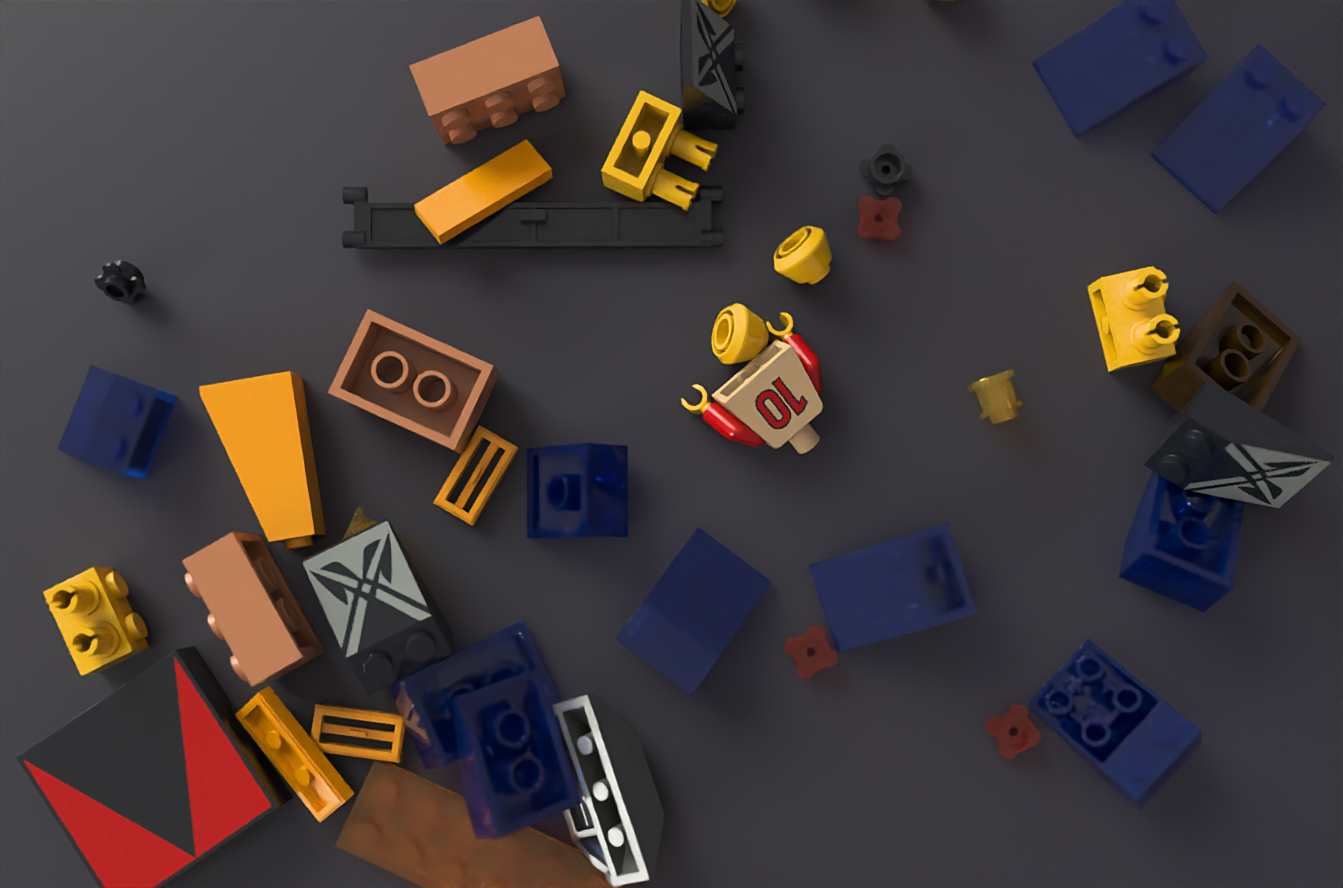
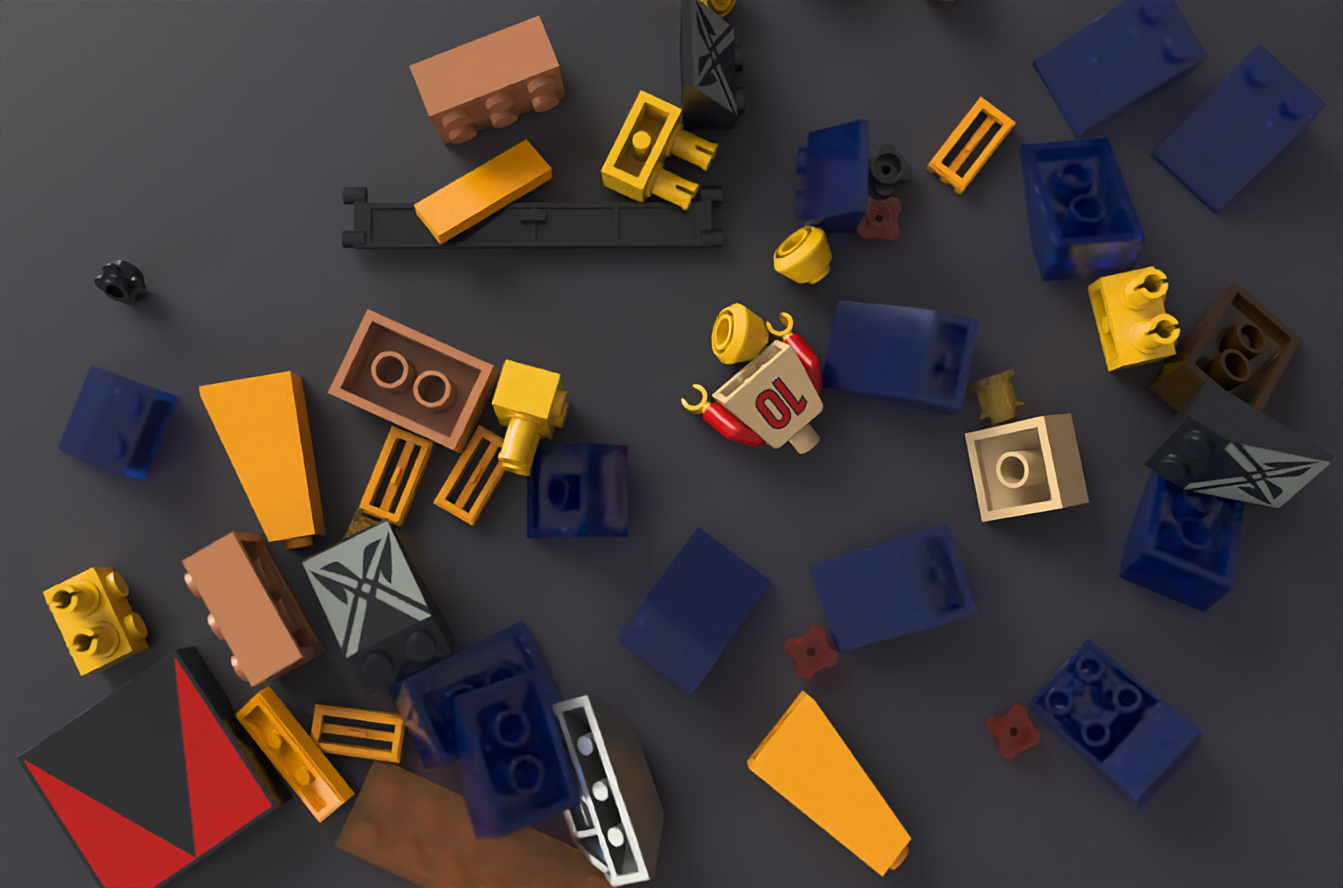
(413, 482): none -> light orange tile
(531, 407): none -> yellow brick
(823, 779): none -> light orange slope
(834, 177): none -> clear blue slope
(901, 355): none -> clear blue slope
(948, 174): none -> light orange tile
(1027, 467): none -> tan slope
(1079, 210): none -> clear blue slope

